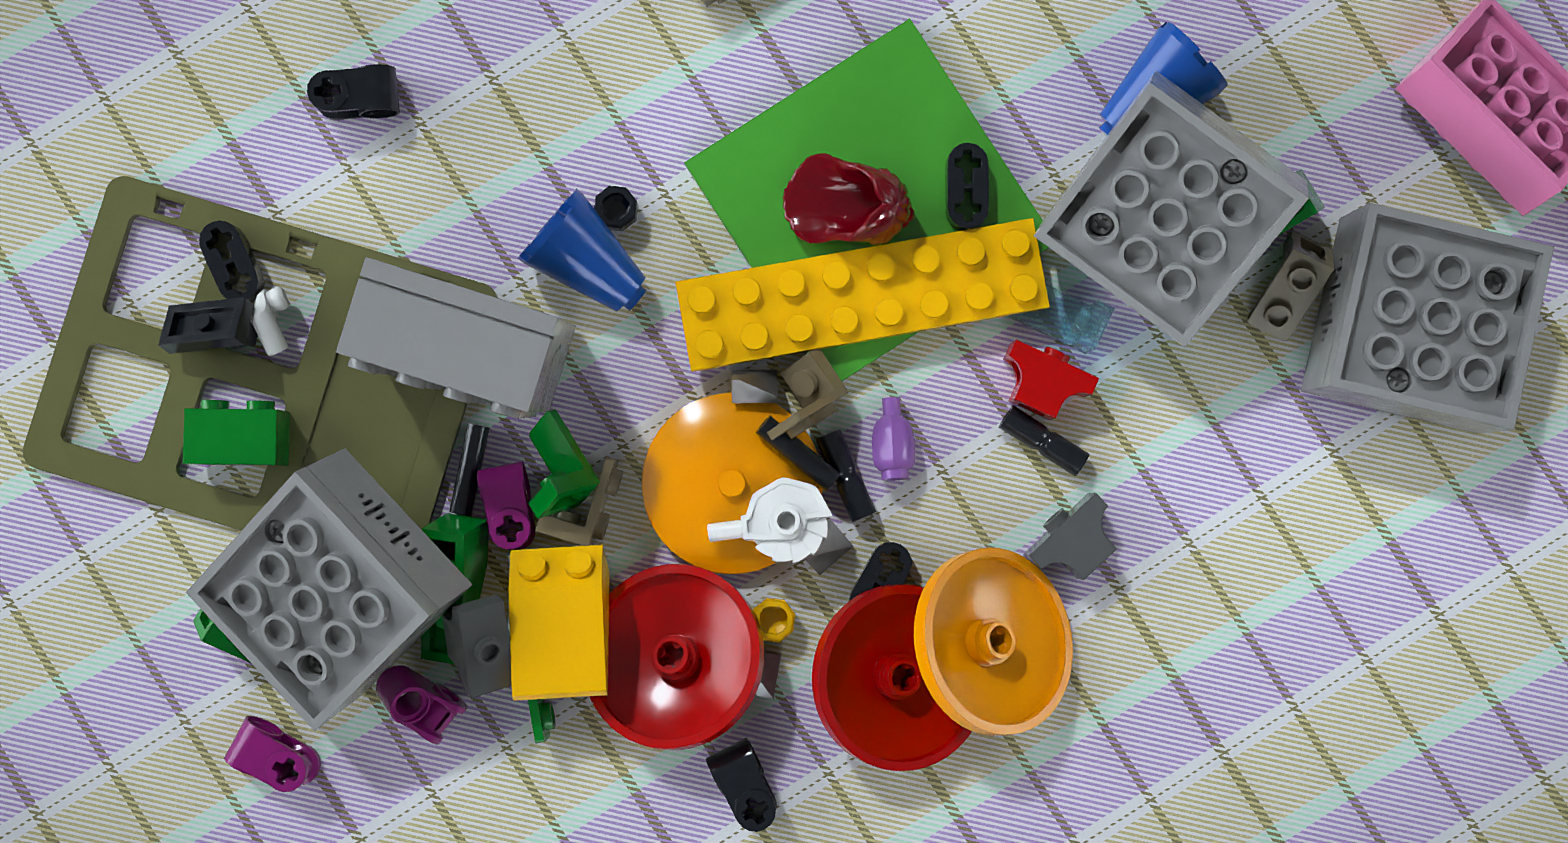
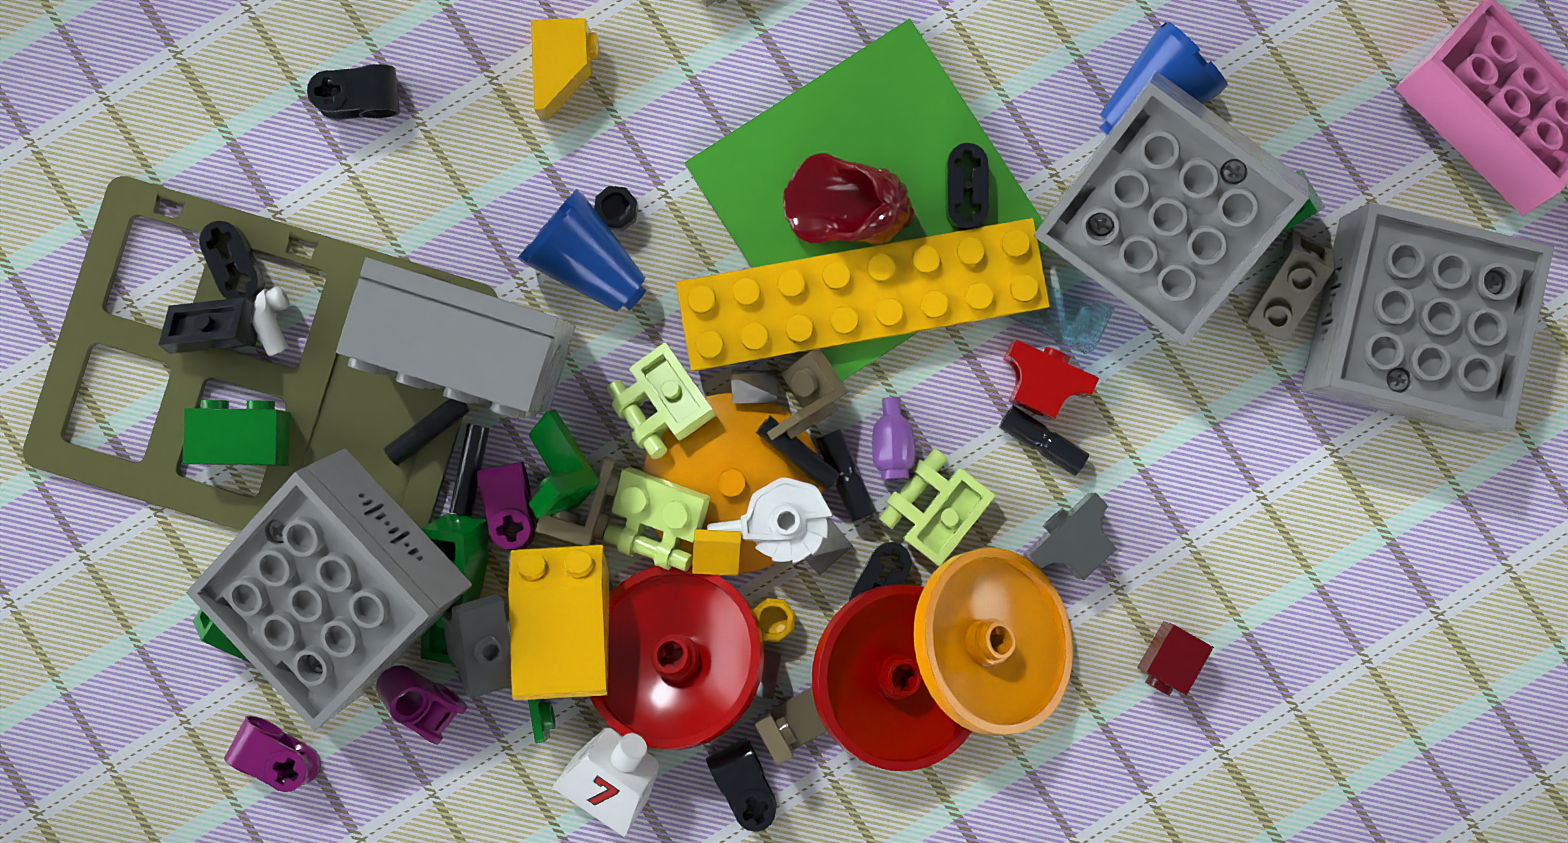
(425, 430): none -> black piece
(560, 61): none -> yellow slope
(610, 778): none -> white torso
(659, 505): none -> yellowish green plate
(673, 394): none -> yellowish green plate
(716, 552): none -> yellow tile
(790, 725): none -> dark tan bracket
(947, 516): none -> yellowish green plate
(1174, 659): none -> dark red brick

